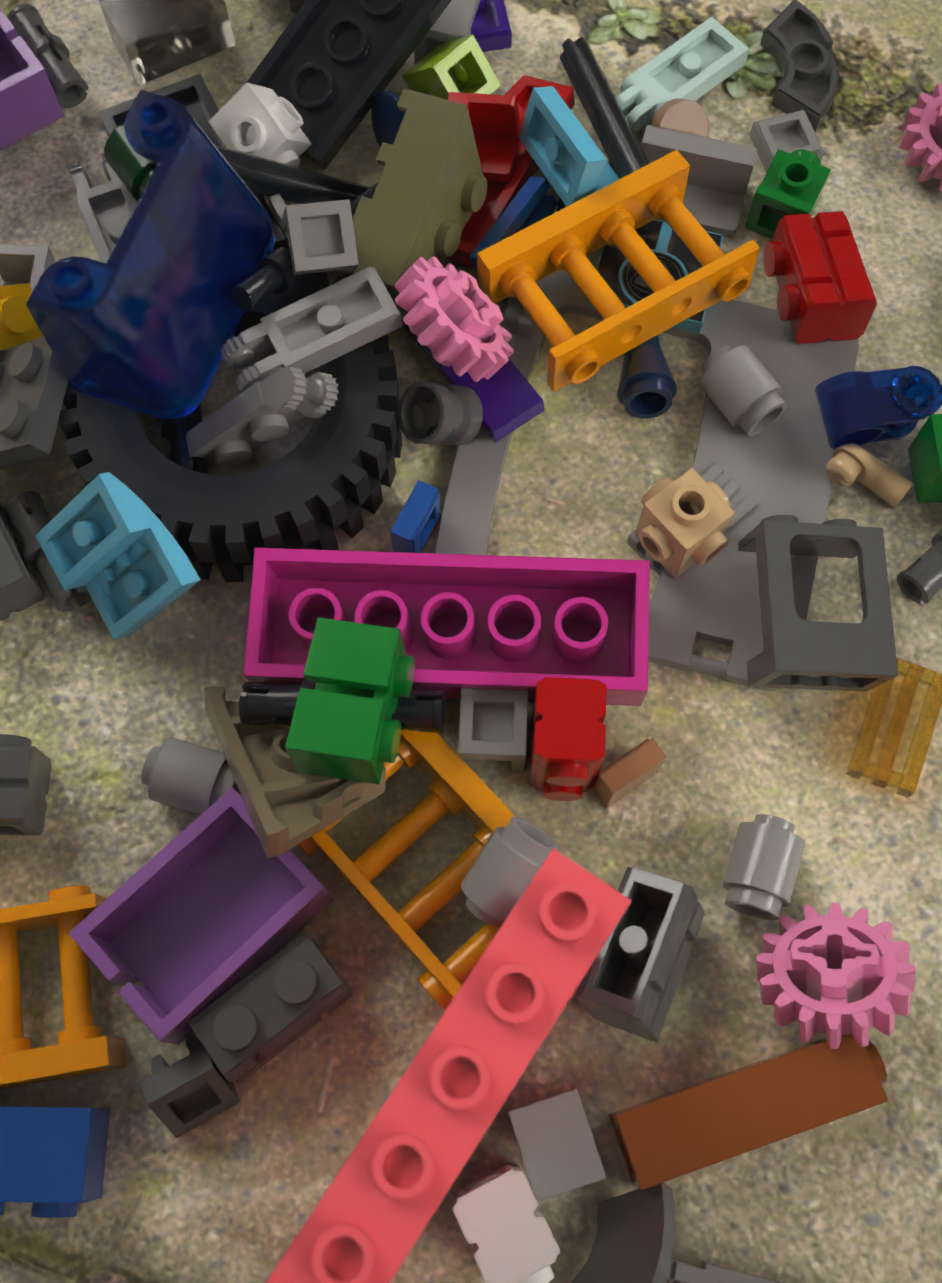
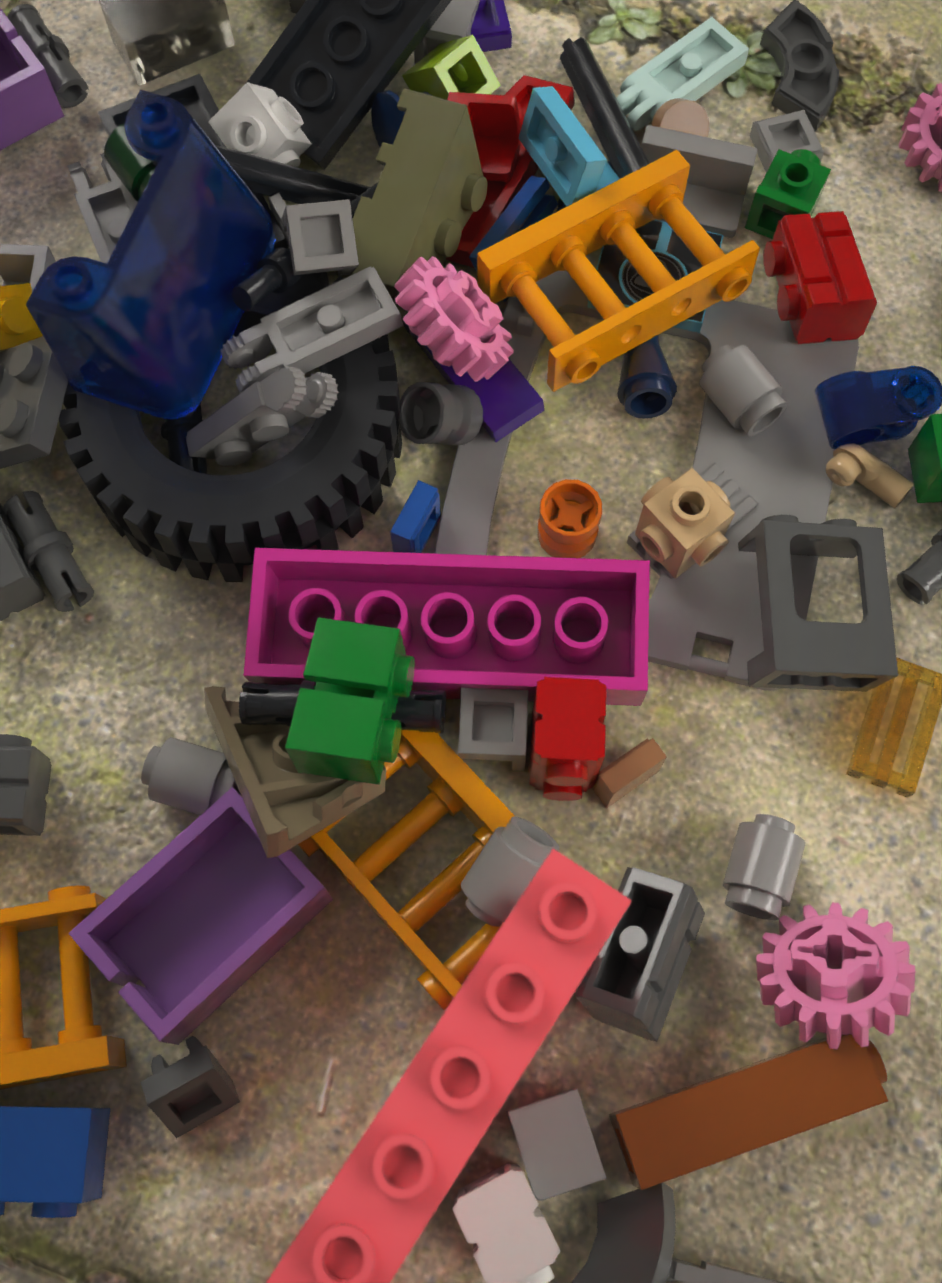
(118, 553): medium azure slope -> none
(269, 1009): dark grey brick -> none
(574, 507): none -> orange wheel

